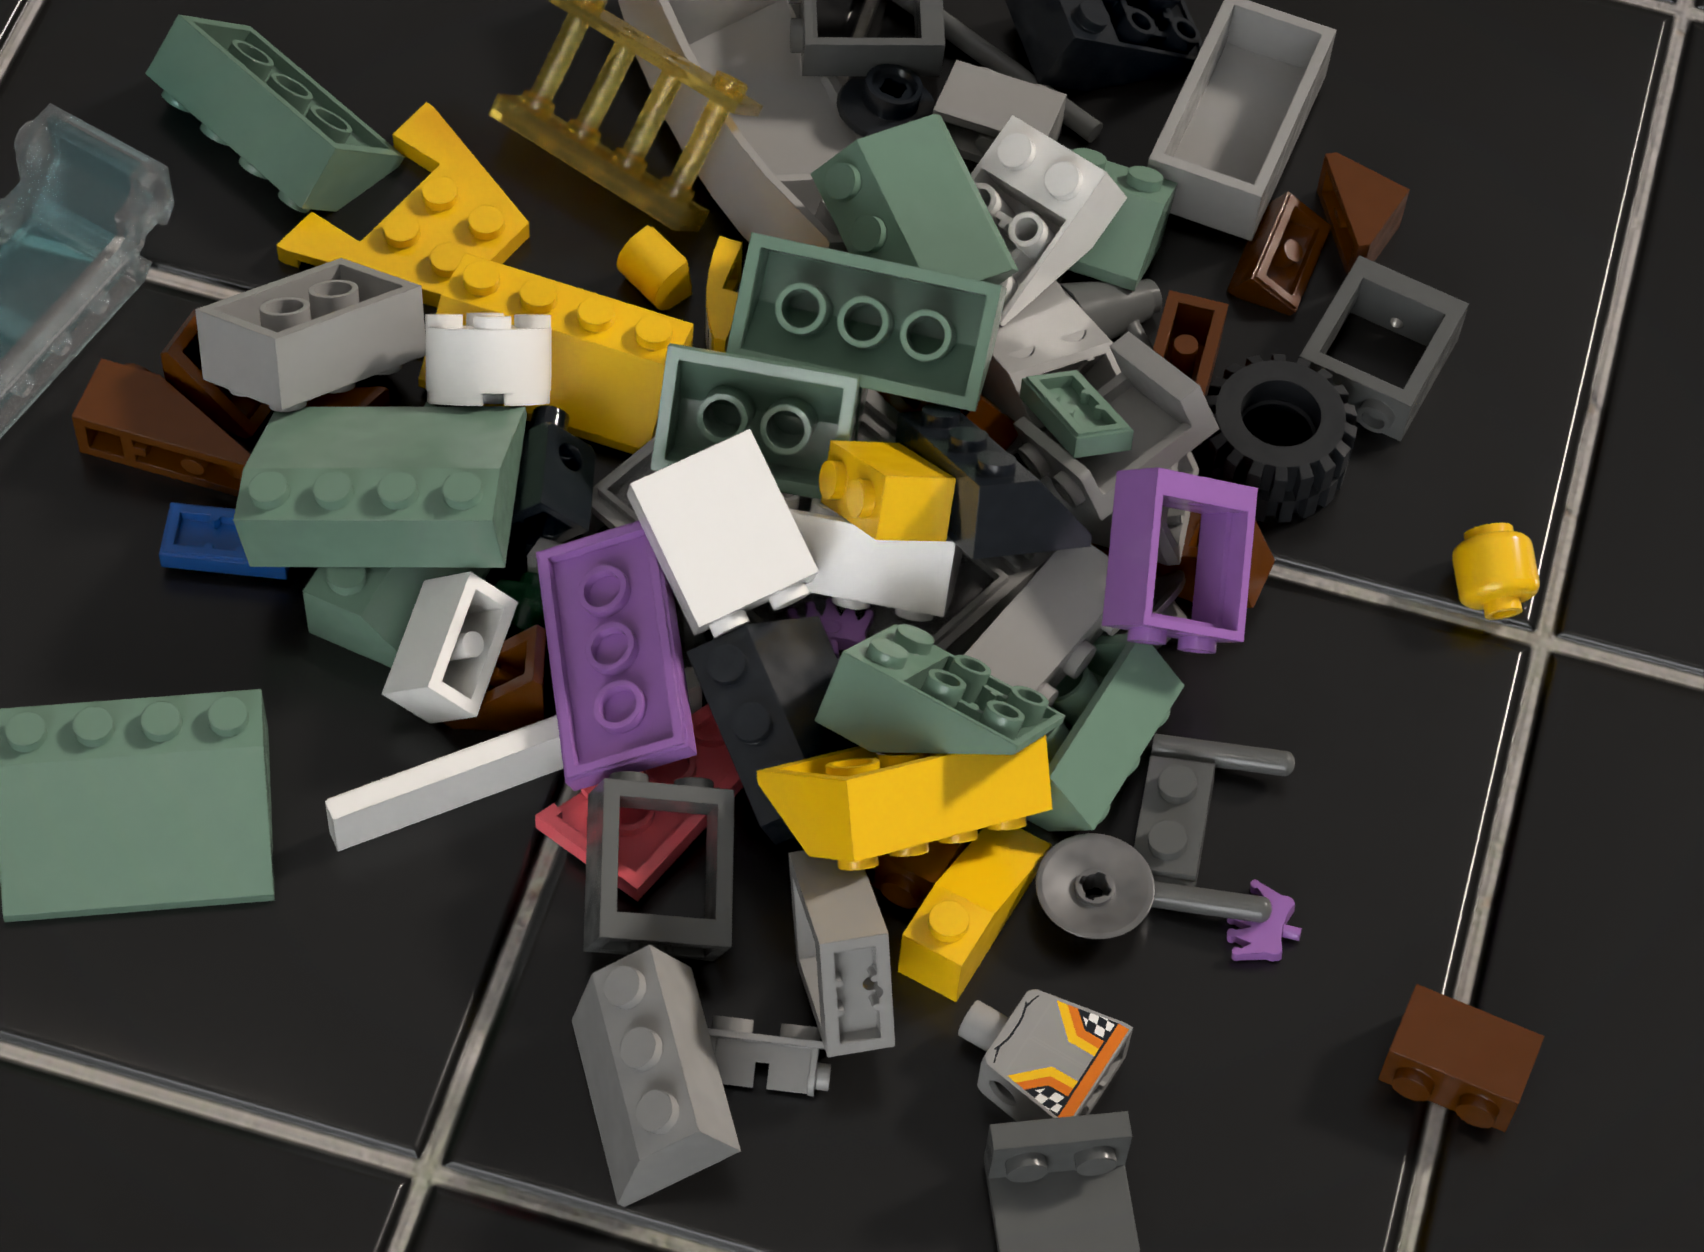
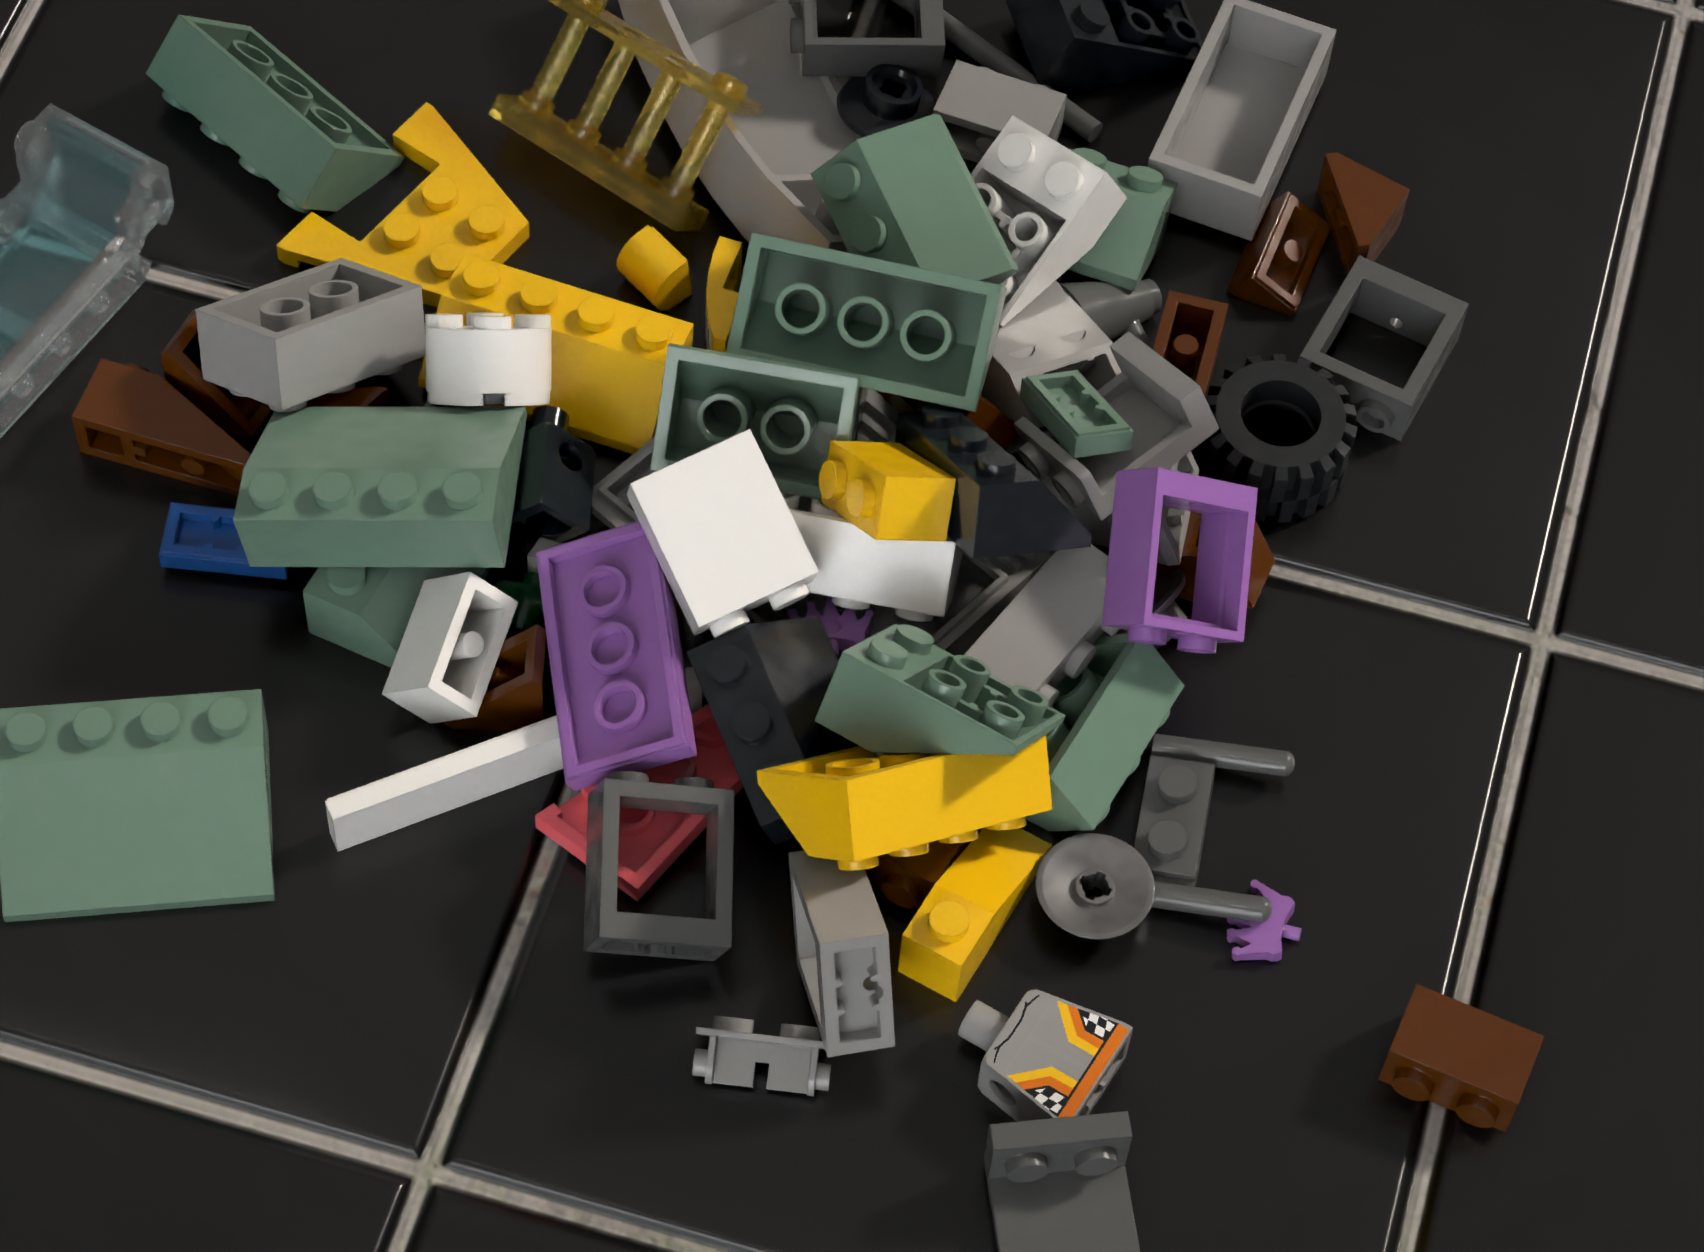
(652, 1074): light grey slope -> none
(1495, 570): yellow head -> none

